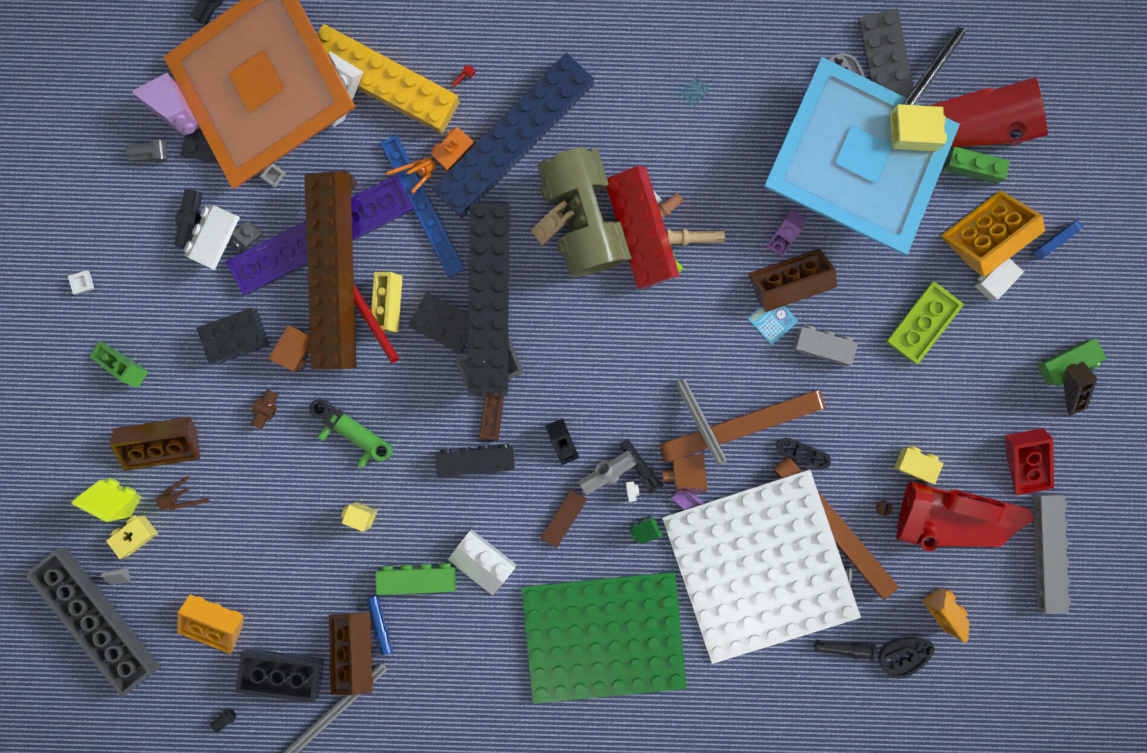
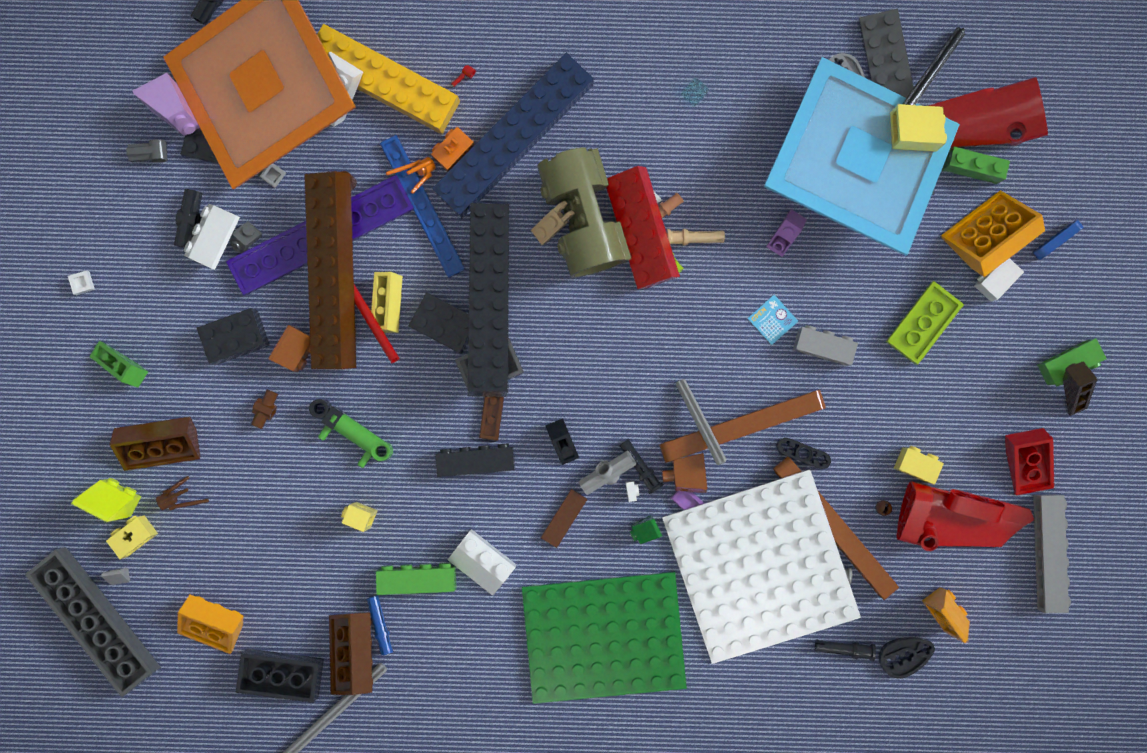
(227, 717): black pin -> none
(793, 280): reddish brown slope -> none

